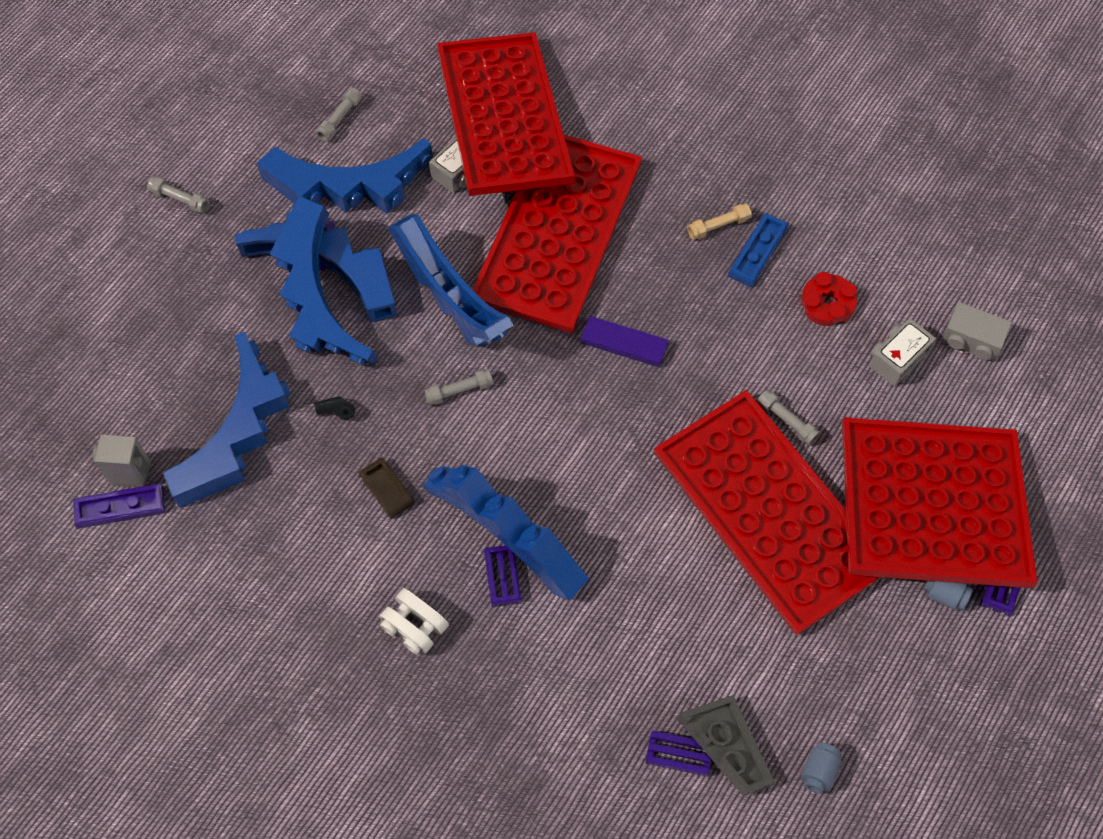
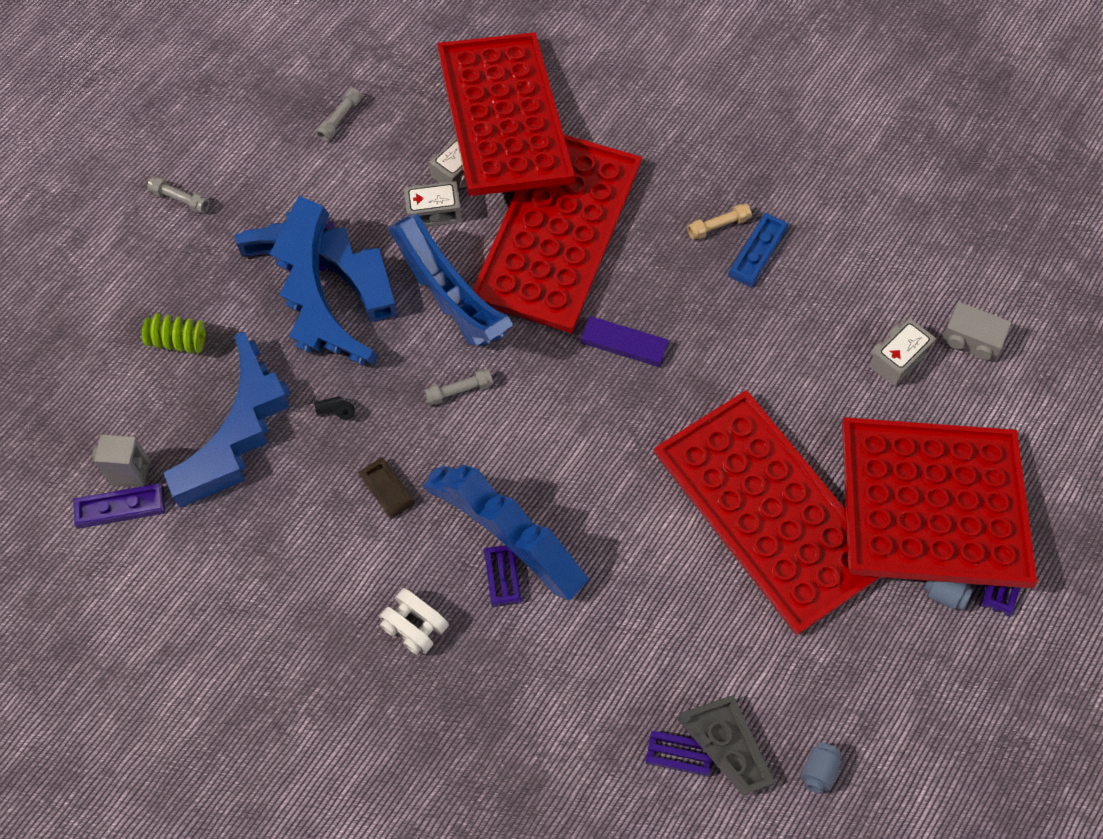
(175, 334): none -> lime piece
(346, 186): blue arch -> none
(434, 203): none -> brick
(807, 432): light grey bar -> none
(829, 285): red plate -> none

